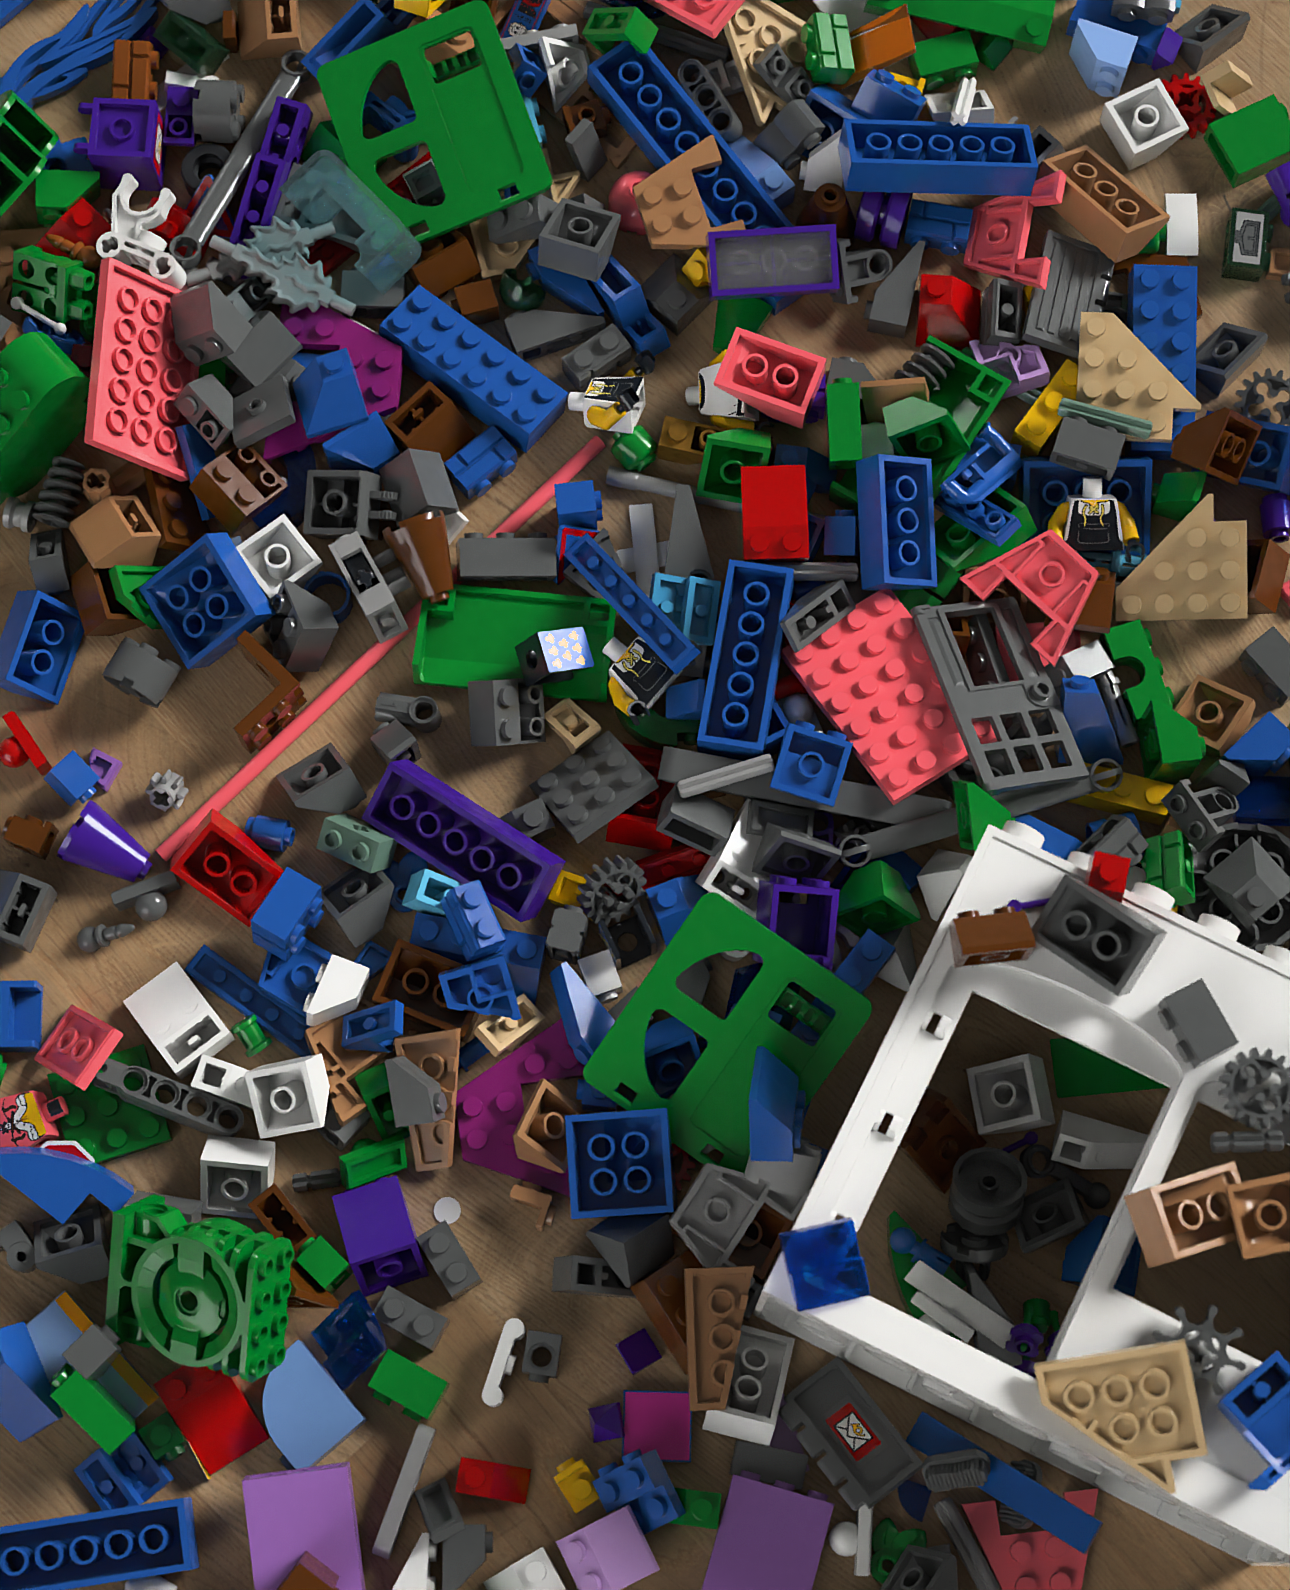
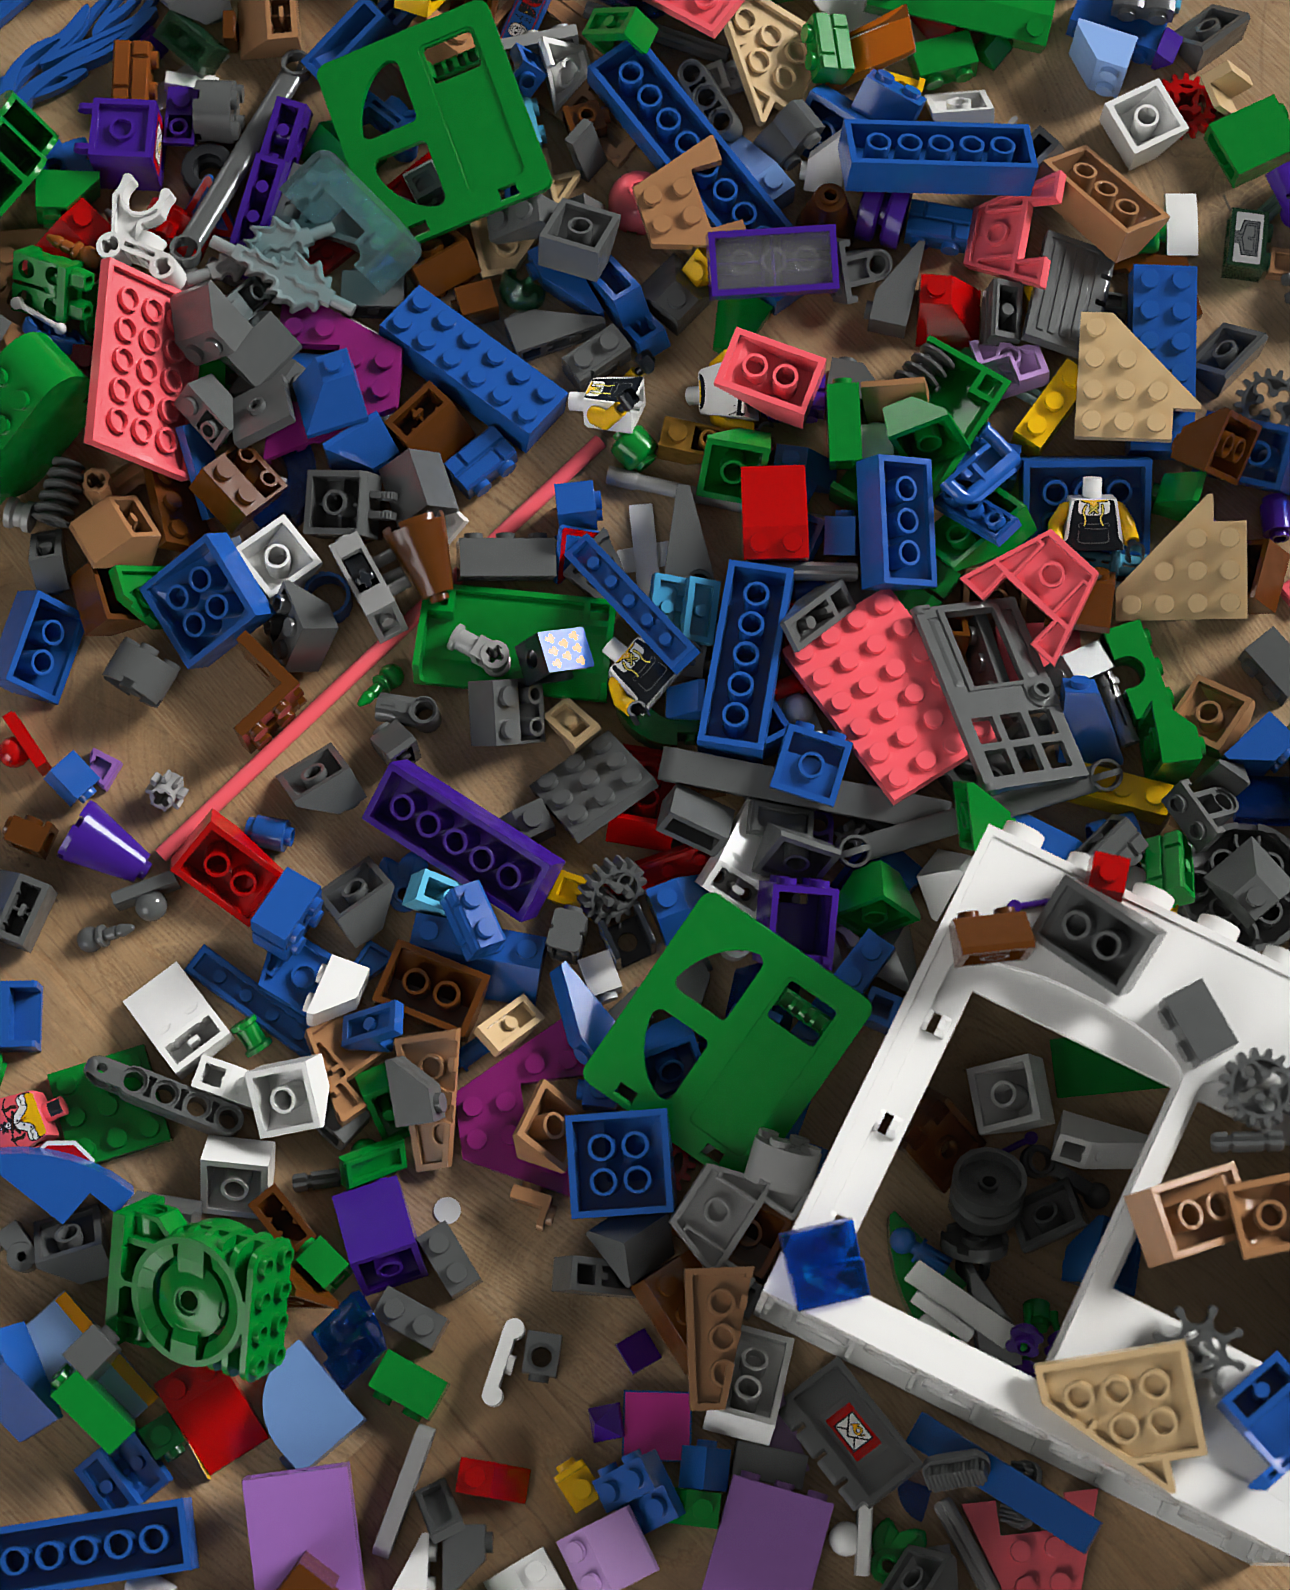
(78, 1047): coral tile -> none
(356, 843): sand green brick -> none
(390, 677): none -> green bar
(480, 650): none -> light grey connector
(481, 988): blue slope -> none
(704, 1466): none -> blue brick
(725, 776): light grey axle -> none
(774, 1109): blue slope -> none
(780, 74): dark grey slope -> none
(884, 1009): none -> blue brick
(963, 101): white axle -> none
(1087, 447): dark grey brick -> none
(1103, 417): sand green axle -> none

